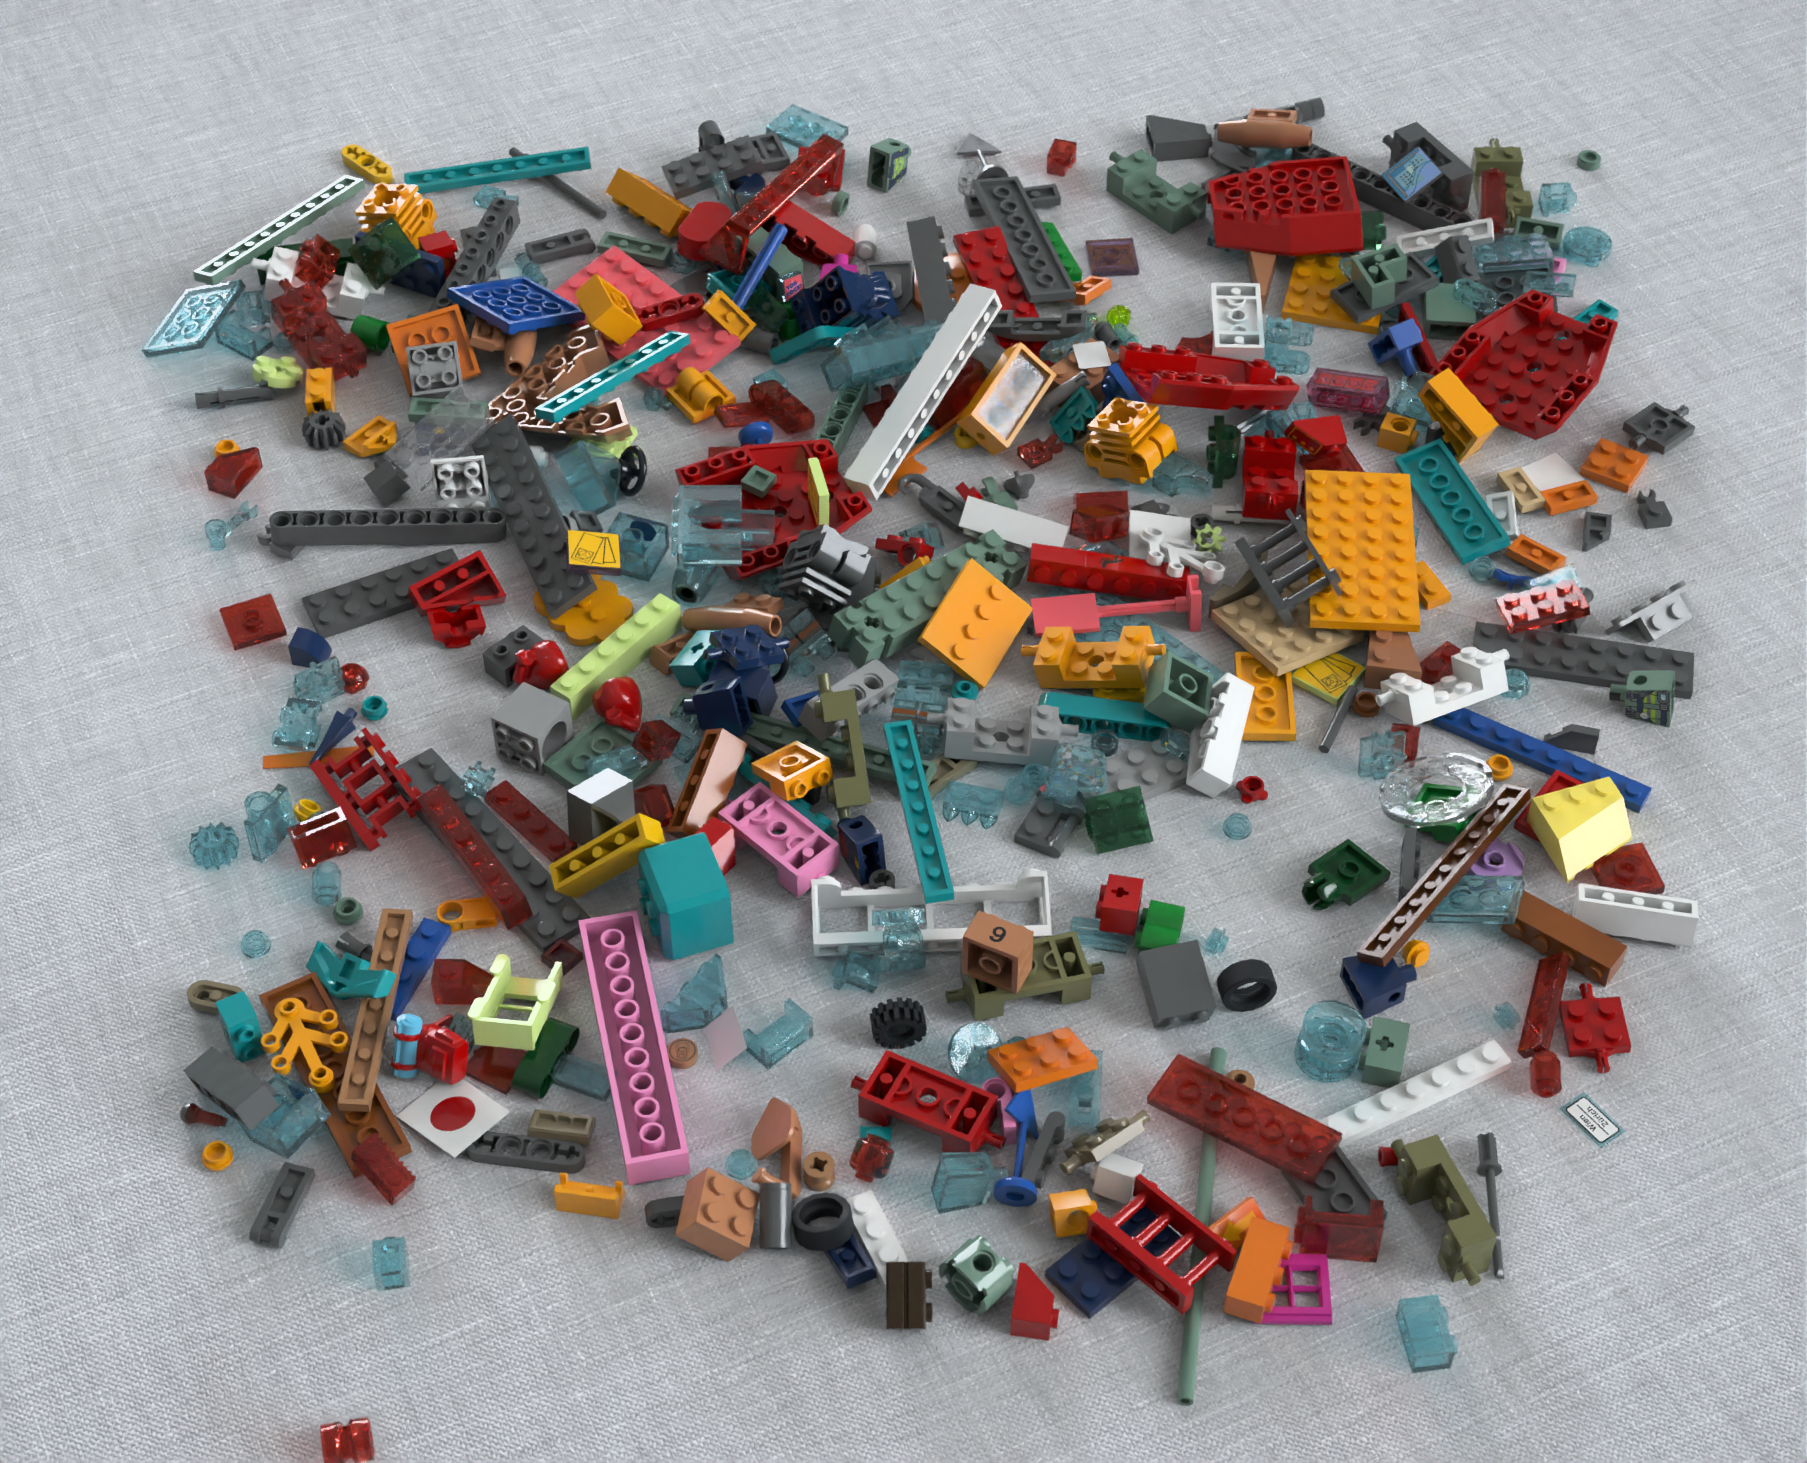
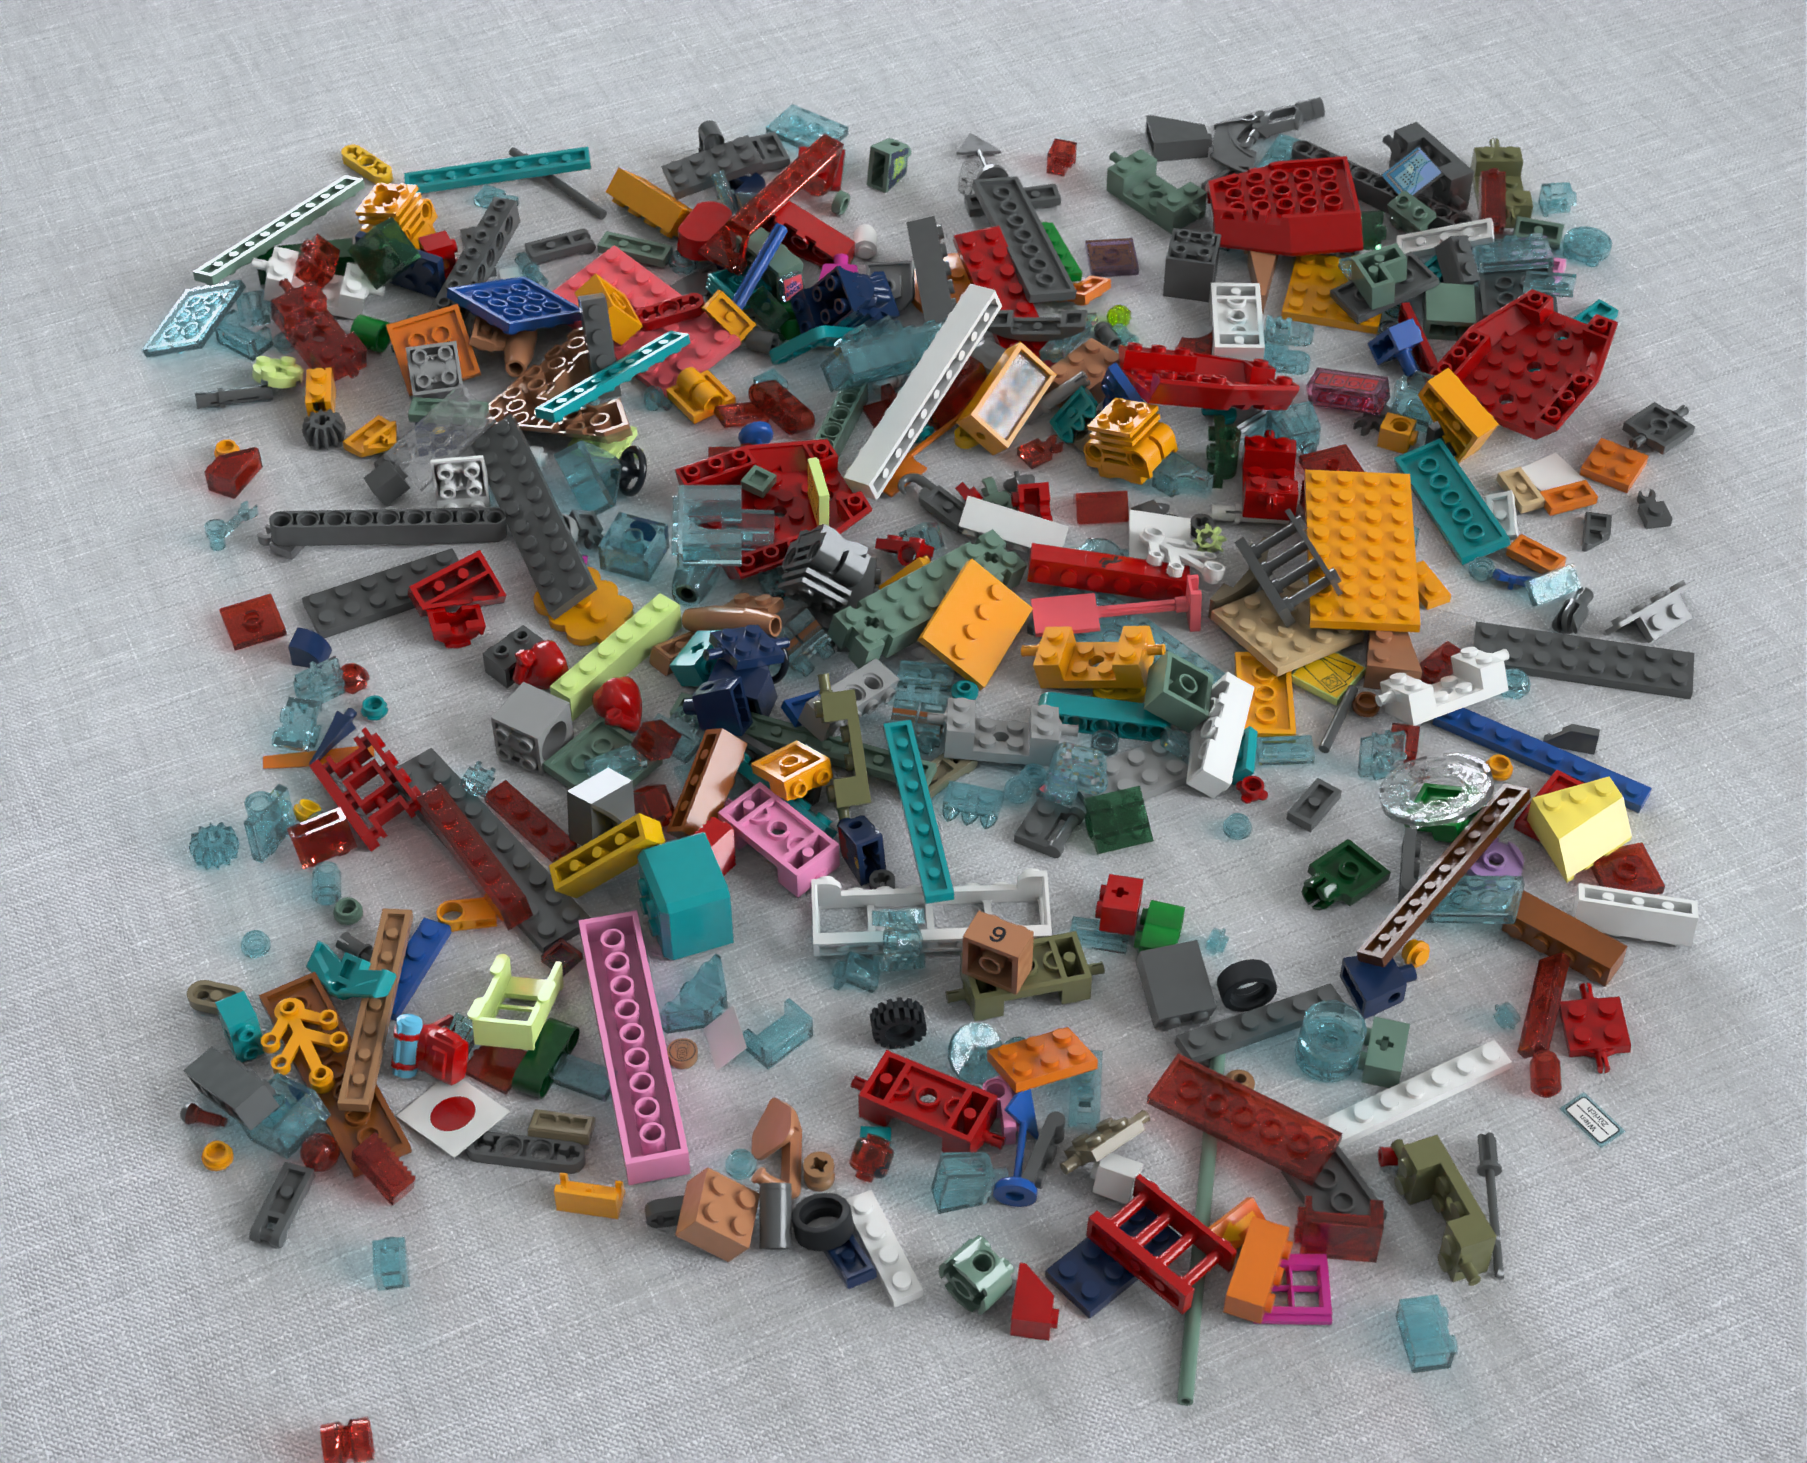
(320, 1152): none -> clear red piece
(458, 982): clear red slope -> none
(593, 552): yellow tile -> none
(597, 336): none -> dark grey brick
(907, 1296): dark brown brick -> none
(1033, 499): none -> red cylinder
(1065, 1203): light orange brick -> none
(1091, 355): white sticker -> none
(1099, 523): clear red brick -> none
(1191, 264): none -> dark grey brick
(1230, 415): none -> teal piece
(1246, 756): none -> teal plate
(1251, 1025): none -> dark grey plate
(1266, 130): nougat plate -> none
(1285, 750): none -> clear light blue plate
(1314, 805): none -> dark grey plate
(1319, 435): red slope -> none
(1409, 213): none -> sand green bracket
(1474, 295): clear light blue beam -> none
(1542, 606): clear red plate -> none
(1588, 160): sand green tile -> none
(1647, 696): torso -> none

